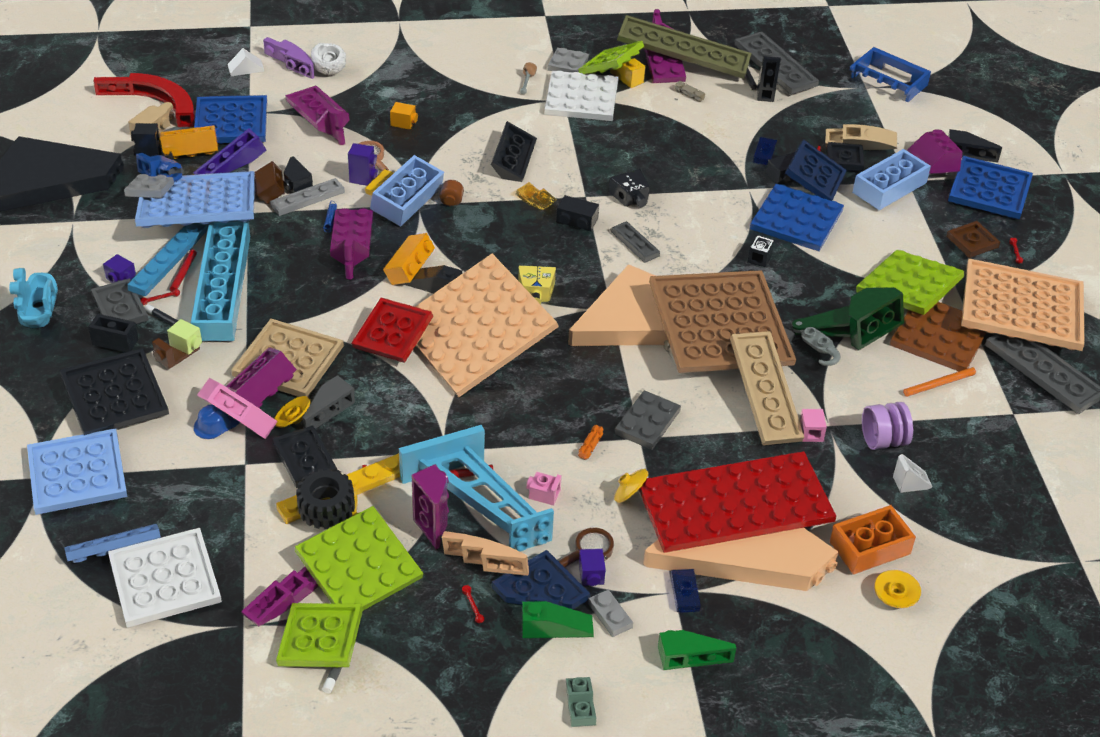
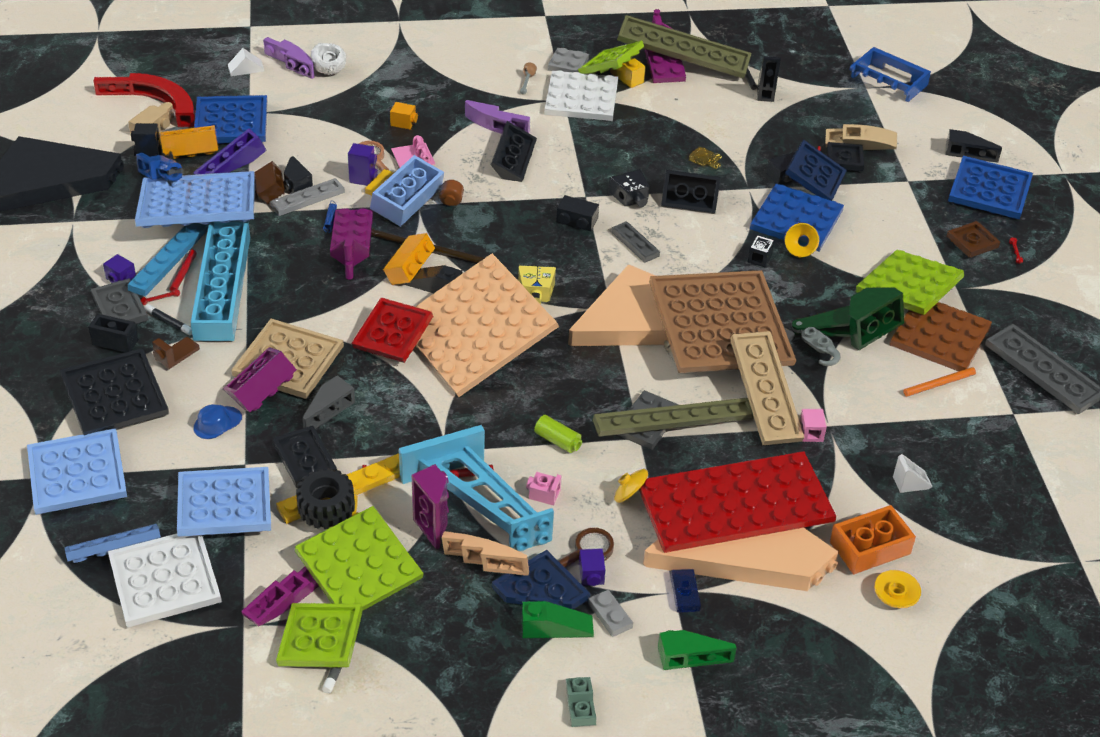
(38, 288): medium azure piece -> none
(149, 186): light grey plate -> none
(184, 336): yellowish green brick -> none
(223, 501): none -> light blue plate
(237, 407): bright pink slope -> none
(292, 412): yellow dish -> none
(320, 111): magenta hinge -> none
(419, 149): none -> bright pink hinge
(438, 249): none -> dark brown piece
(466, 590): red hinge -> none
(493, 119): none -> medium lavender slope
(534, 197): clear yellow slope -> none
(558, 434): none -> lime brick
(590, 442): orange axle -> none
(672, 416): none -> olive plate
(690, 91): dark tan axle -> none
(691, 191): none -> black slope
(703, 156): none -> clear yellow plate
(764, 150): clear blue plate -> none
(791, 74): dark grey plate -> none
(793, 235): none -> yellow piece
(887, 425): lavender wheel -> none
(891, 179): light blue brick -> none
(937, 151): magenta slope -> none
(1024, 304): light nougat plate -> none

